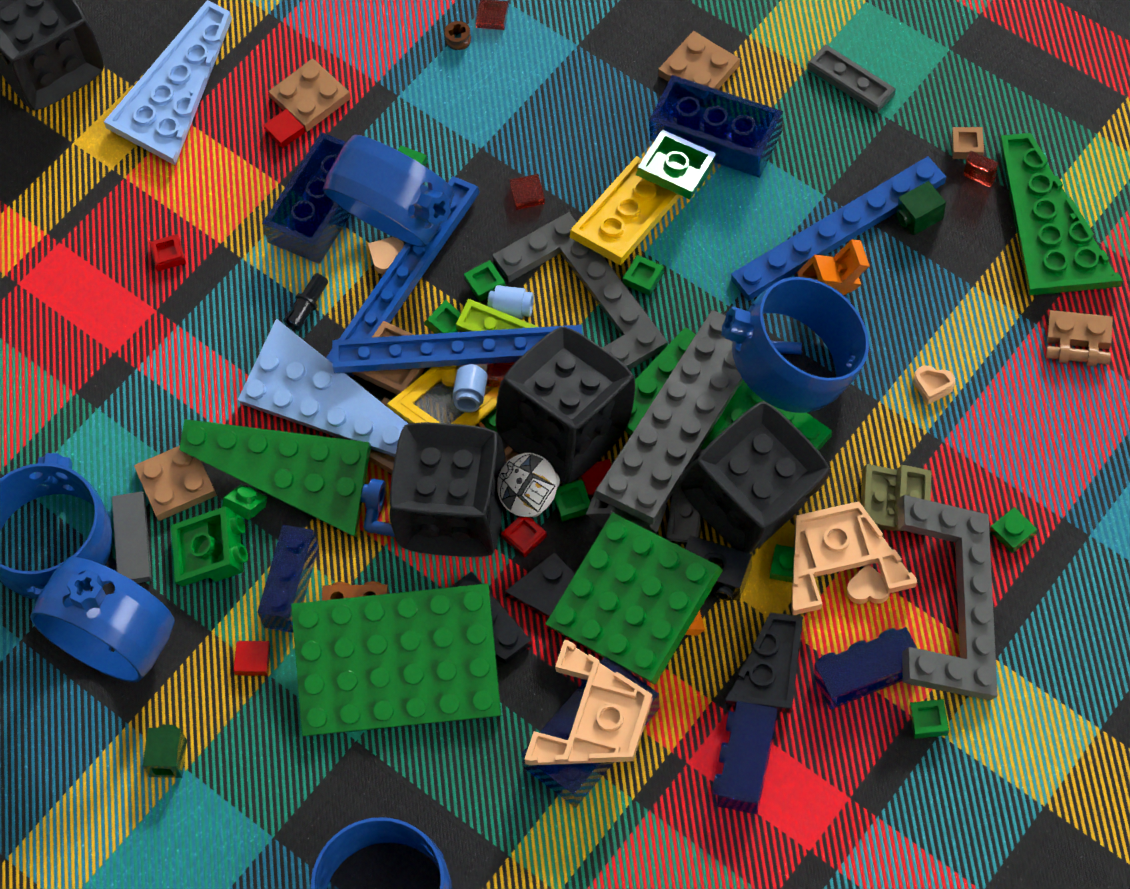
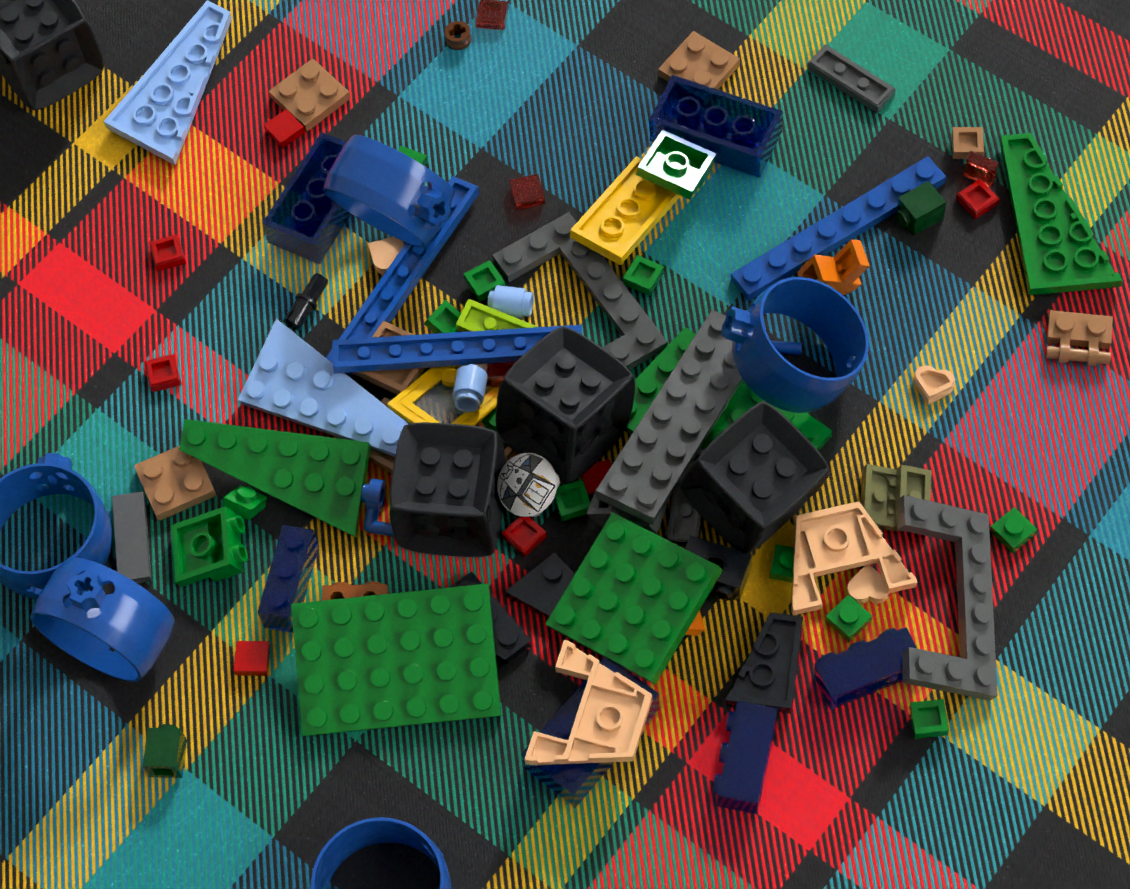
(163, 373): none -> red tile
(848, 618): none -> green plate
(977, 199): none -> red tile

